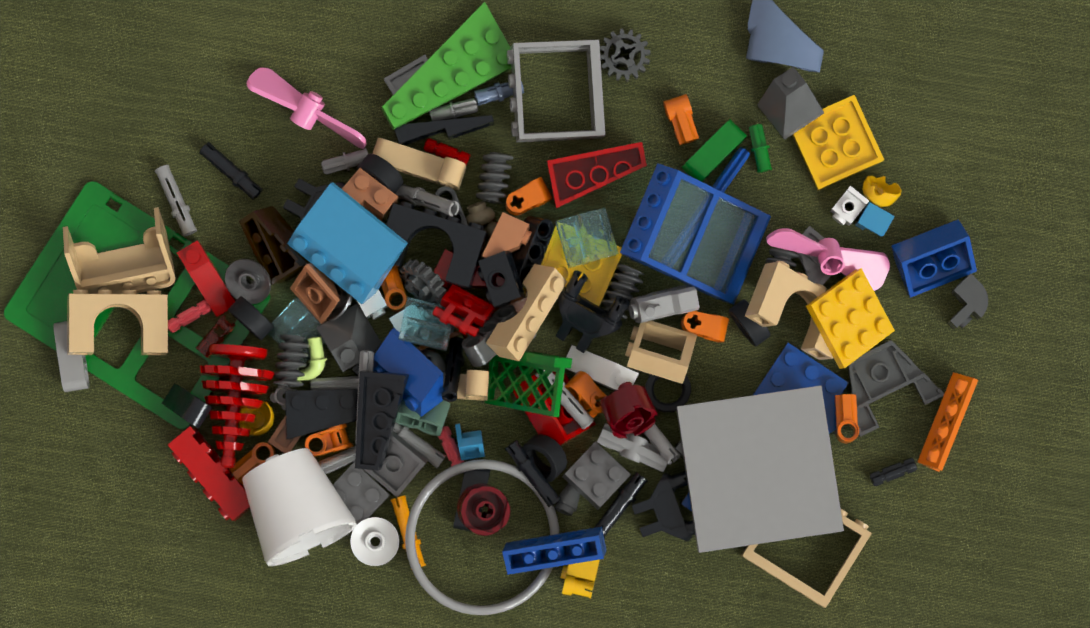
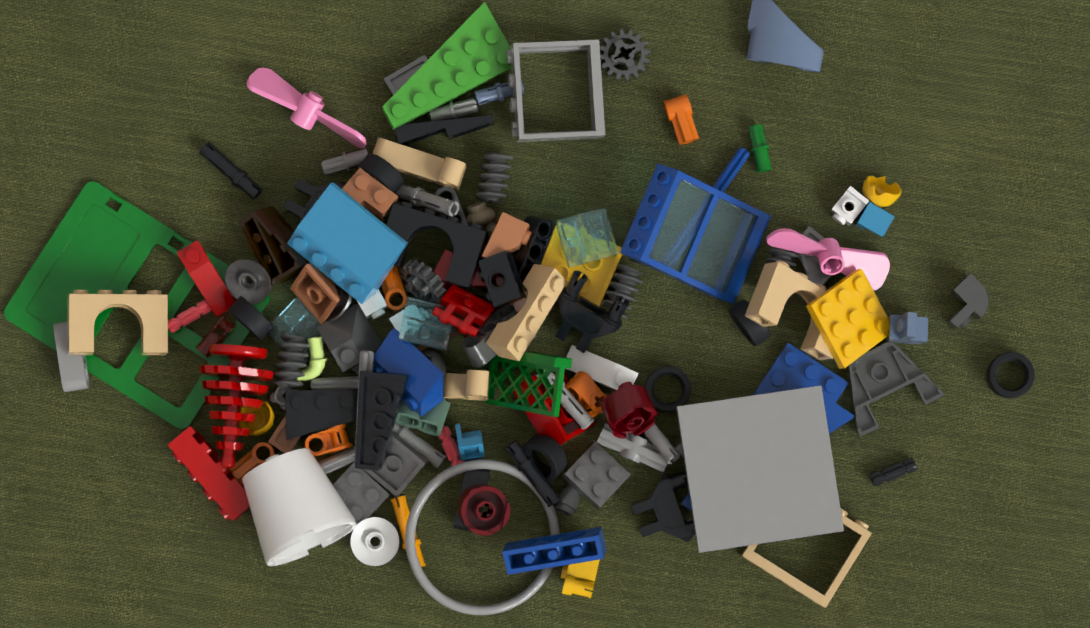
(128, 268): tan windscreen -> none
(164, 175): light grey pin -> none
(186, 405): black beam -> none
(443, 150): red axle -> none
(454, 362): black pin -> none
(532, 196): orange piece -> none
(588, 171): red wedge -> none
(620, 504): black pin -> none
(656, 363): tan window -> none
(664, 303): light grey piece -> none
(709, 326): orange piece -> none
(714, 151): green beam -> none
(789, 103): dark grey slope -> none
(838, 143): yellow plate -> none
(846, 415): orange piece -> none
(908, 328): none -> sand blue brick
(934, 258): blue slope -> none
(947, 421): orange fence -> none
(1018, 358): none -> black tyre

